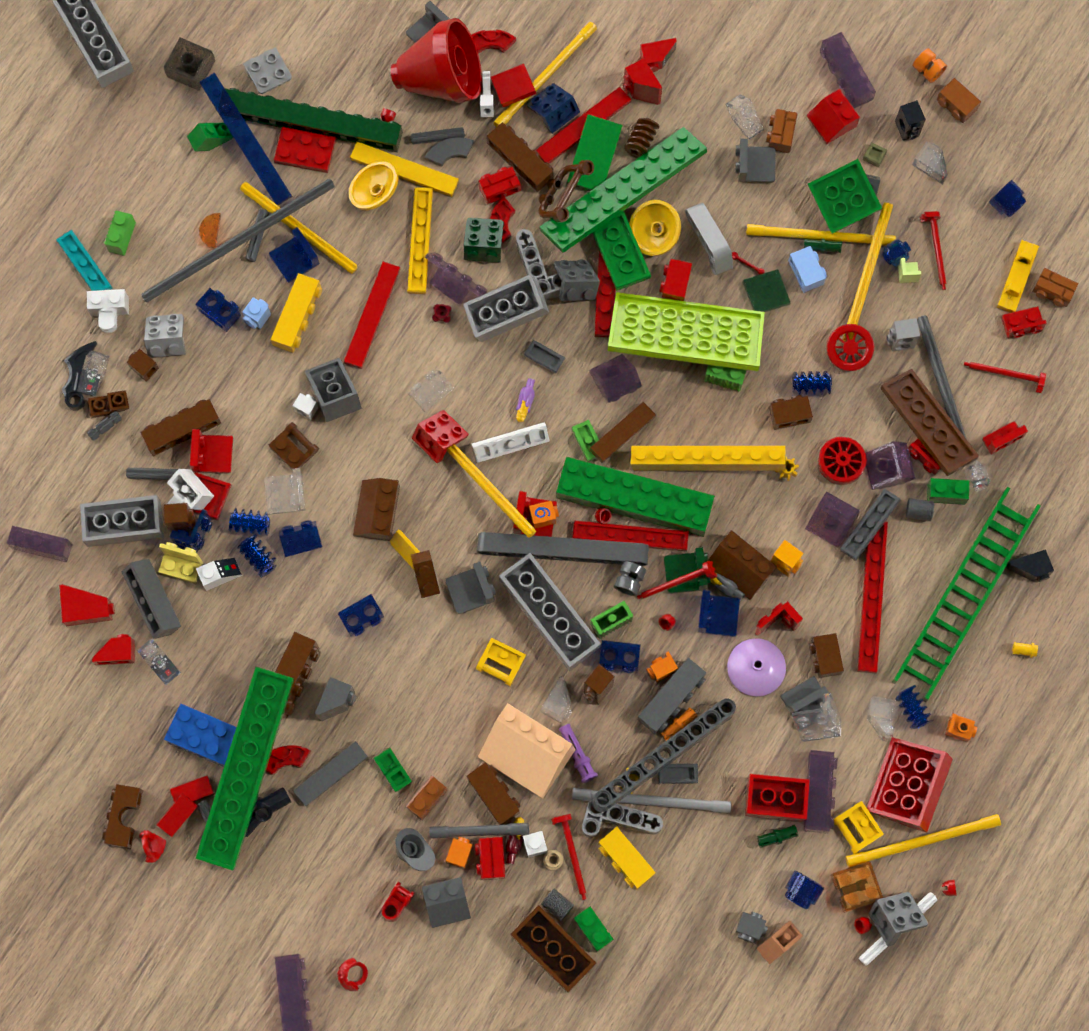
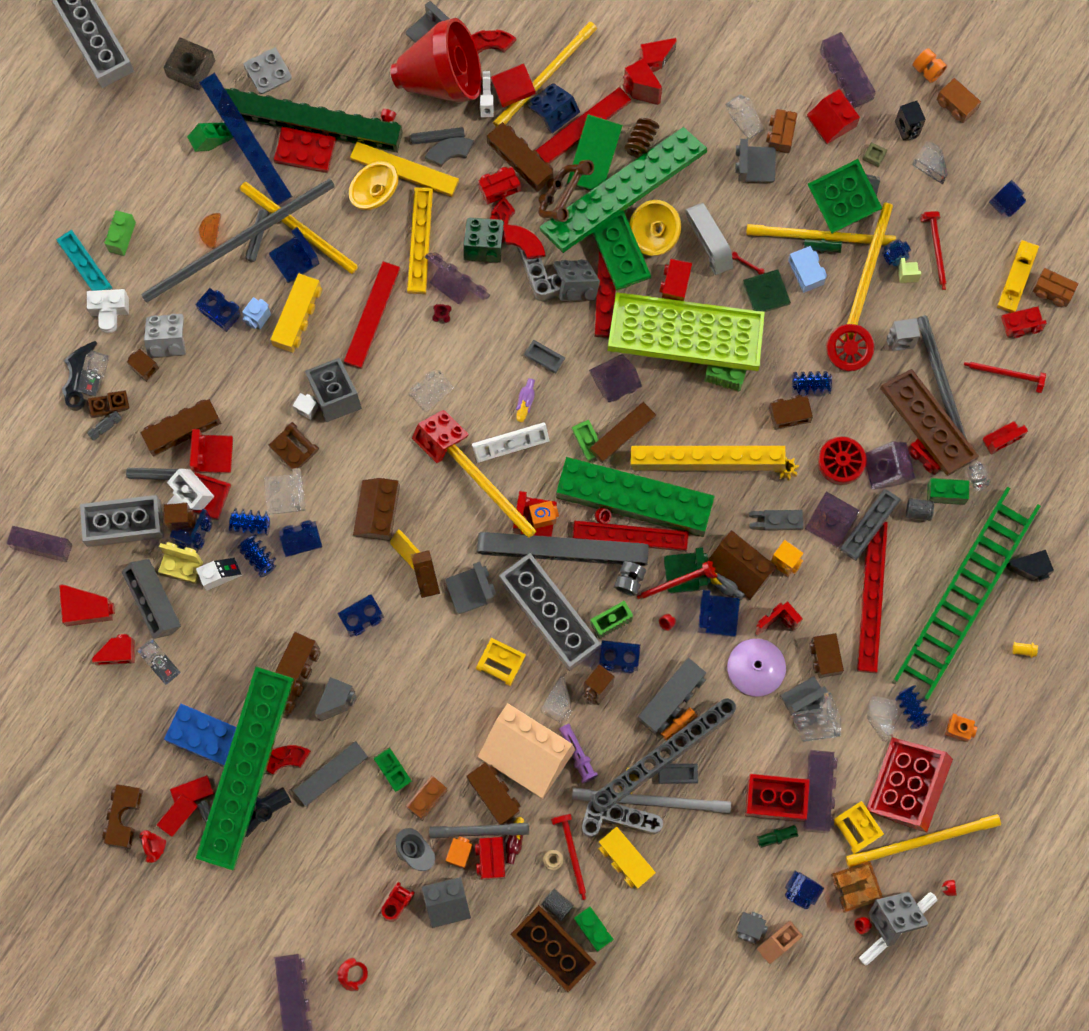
(506, 308): light grey brick -> none
(524, 240): none -> red tile
(535, 844): white brick -> none
(662, 668): orange brick -> none
(777, 520): none -> dark grey hinge

